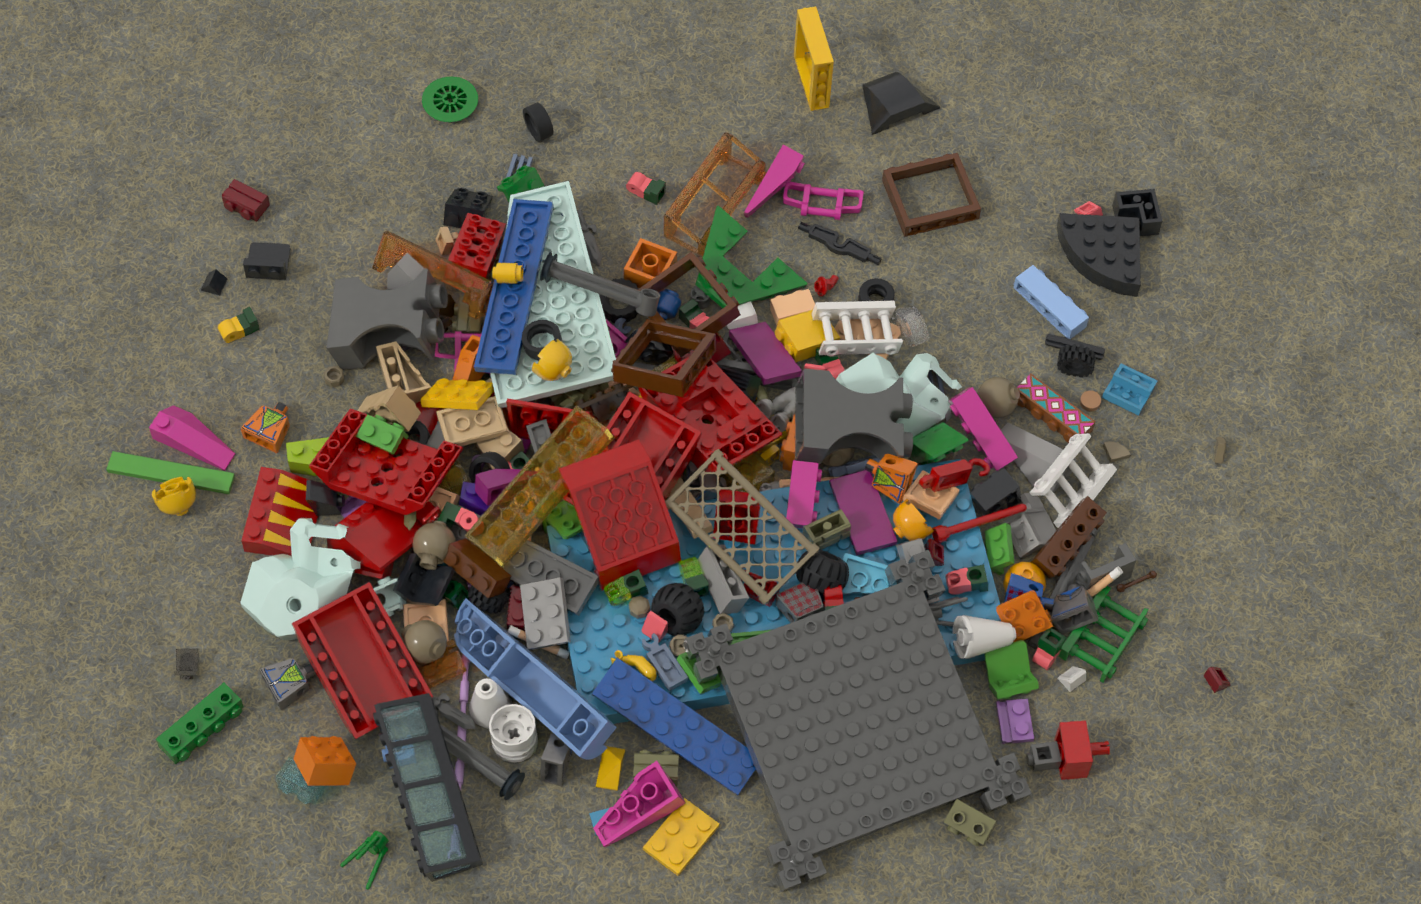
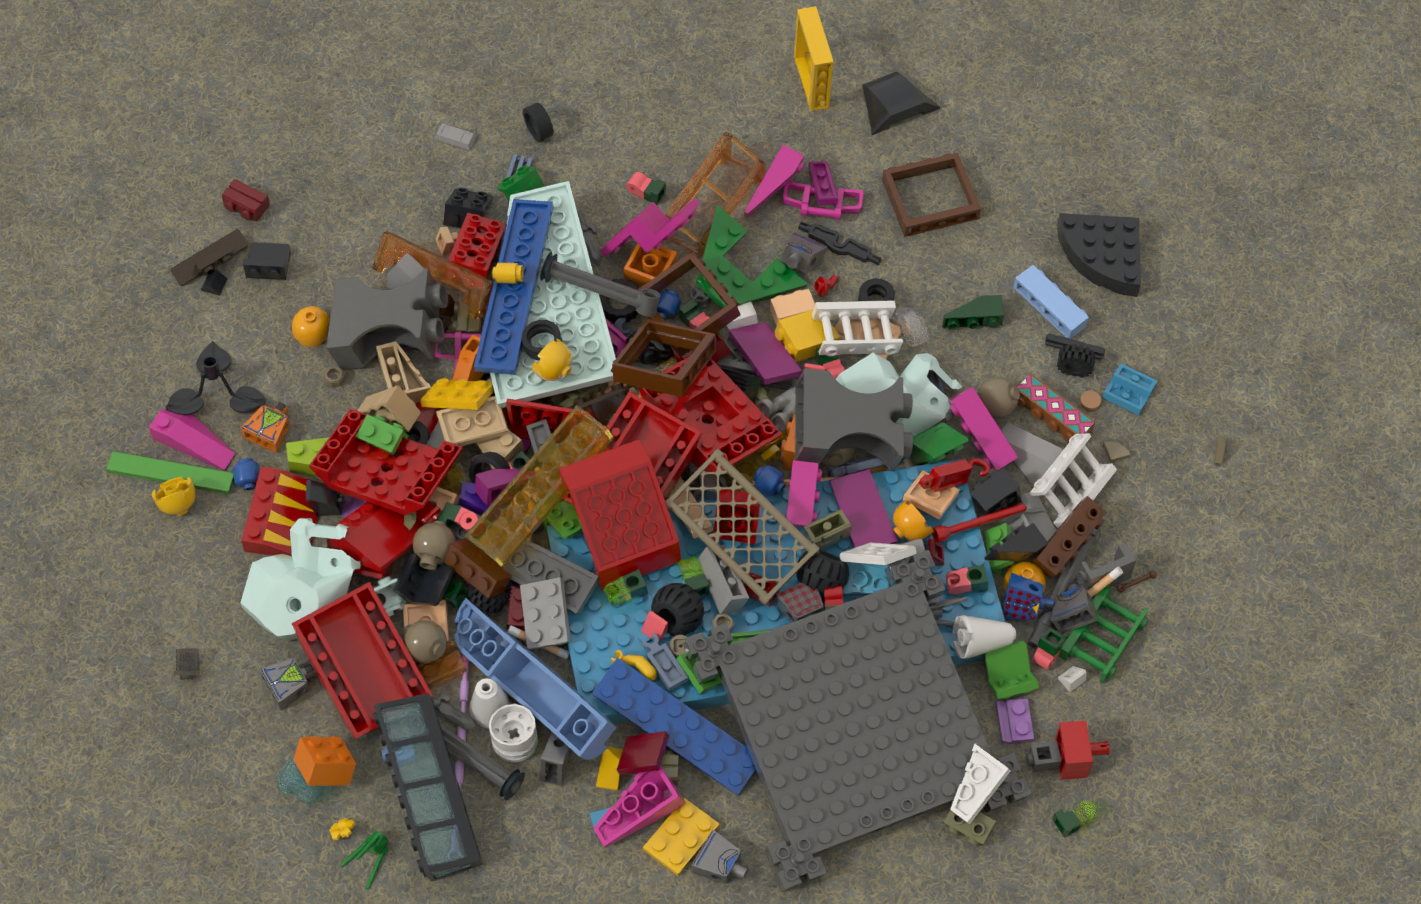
(200, 723): green brick -> none
(209, 257): none -> dark brown bracket
(211, 365): none -> black plant
(239, 326): leg -> none
(246, 473): none -> blue head
(311, 326): none -> light orange cylinder
(342, 828): none -> yellow plant
(434, 101): green piece -> none
(455, 136): none -> light grey tile
(639, 607): dark tan tile -> none
(642, 753): none -> dark red tile
(651, 228): none -> dark pink bracket
(719, 860): none -> flat silver torso
(769, 480): none -> blue head
(803, 253): none -> flat silver torso
(823, 183): none -> magenta tile
(878, 553): none -> white tile
(892, 475): orange torso -> none
(980, 782): none -> white wing
(981, 311): none -> dark green slope
(1018, 547): none -> black slope
(1025, 615): orange bracket -> none
(1076, 818): none -> leg
(1089, 209): coral slope -> none
(1140, 205): black brick -> none
(1216, 679): dark red slope -> none

